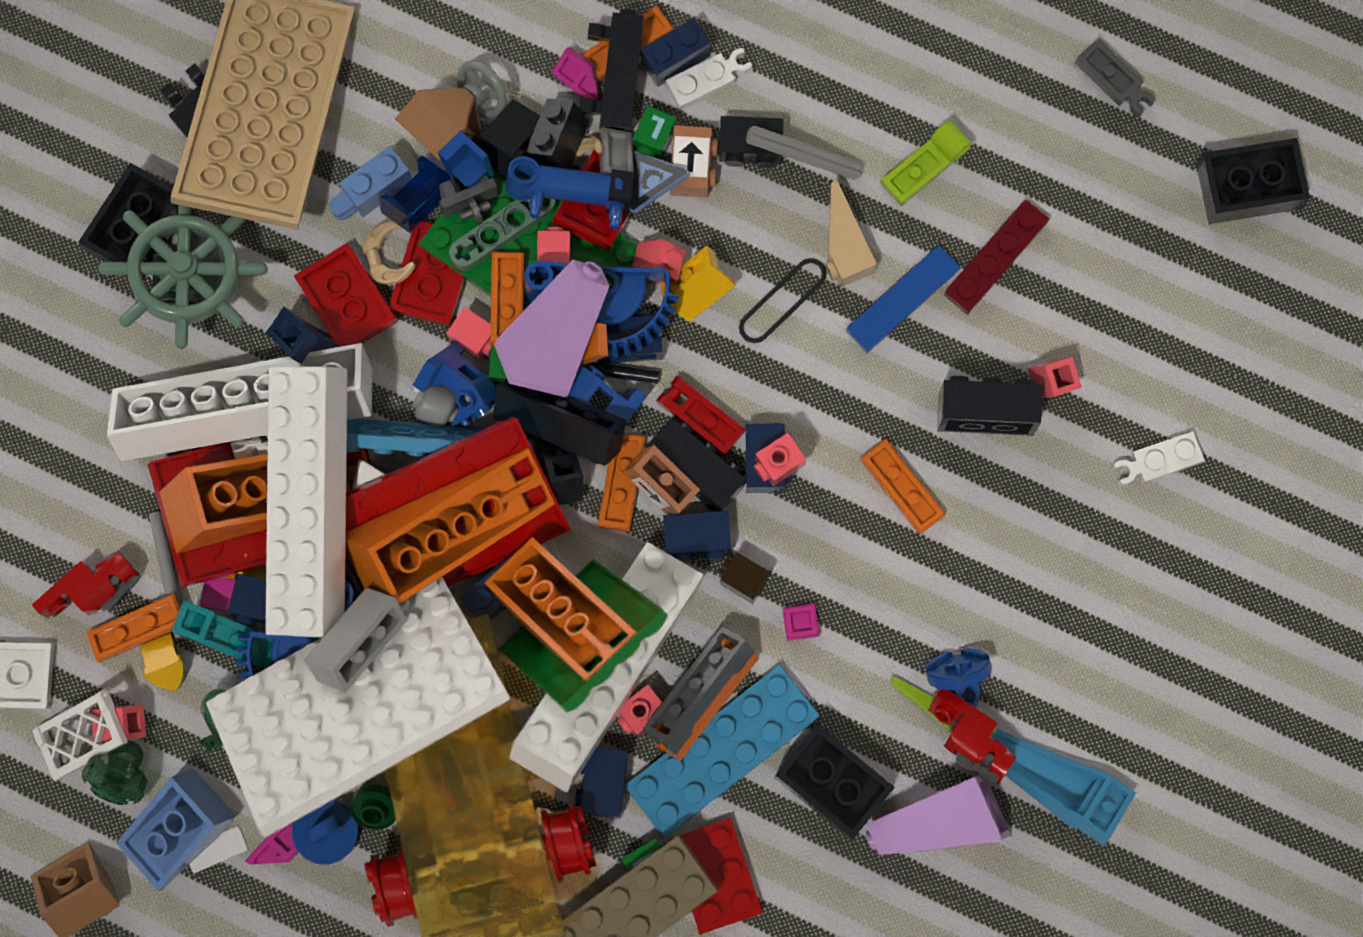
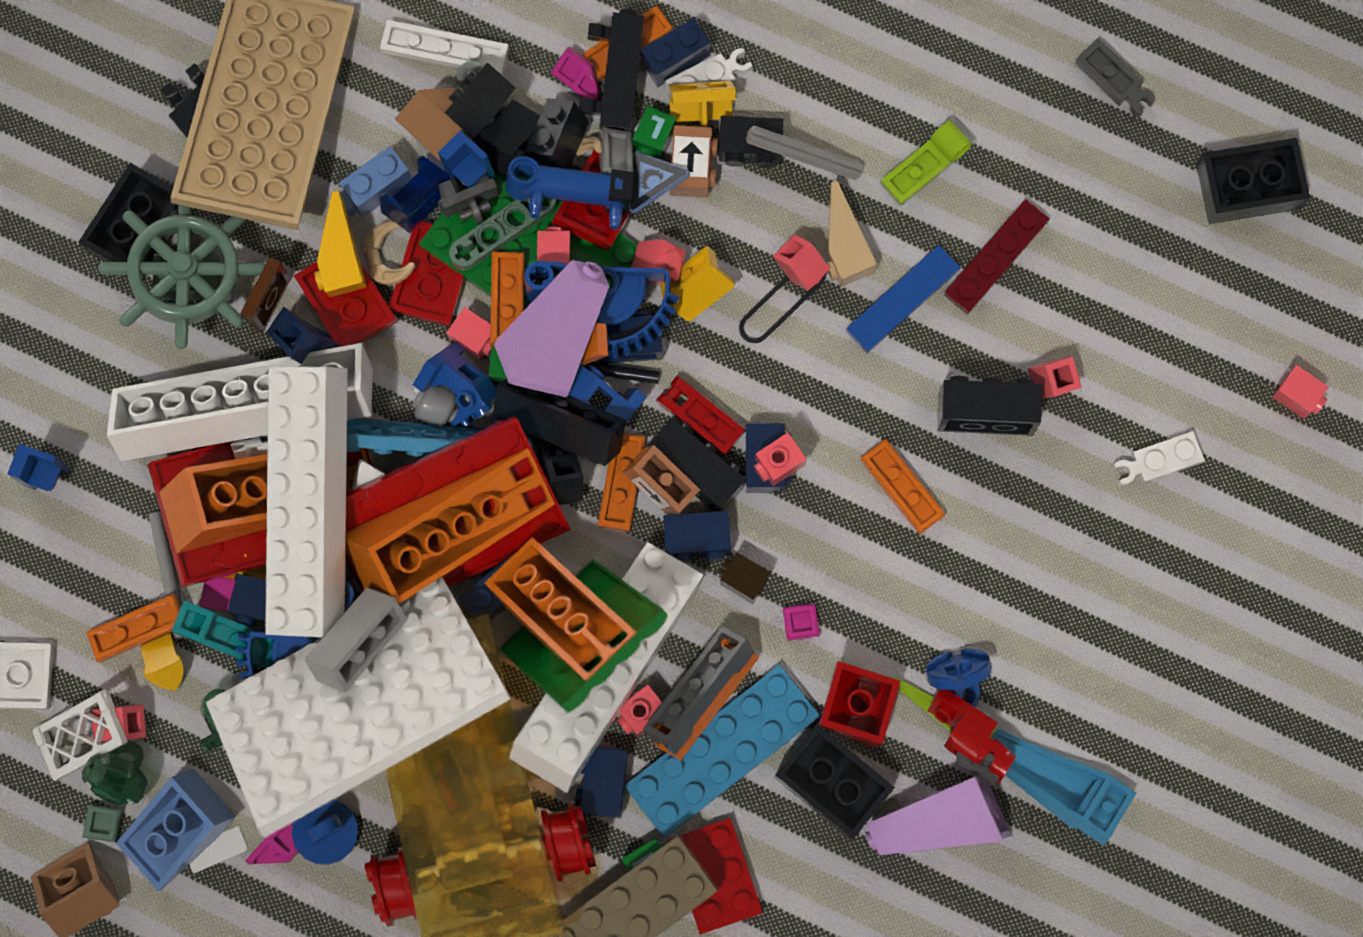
(36, 468): none -> blue panel
(89, 588): red plate -> none
(102, 823): none -> sand green tile
(265, 295): none -> reddish brown tile
(338, 255): none -> yellow slope
(373, 807): dark green plate -> none
(441, 46): none -> white plate
(479, 99): none -> black brick
(701, 101): none -> yellow panel
(801, 262): none -> coral brick
(859, 704): none -> red slope
(1301, 392): none -> coral brick

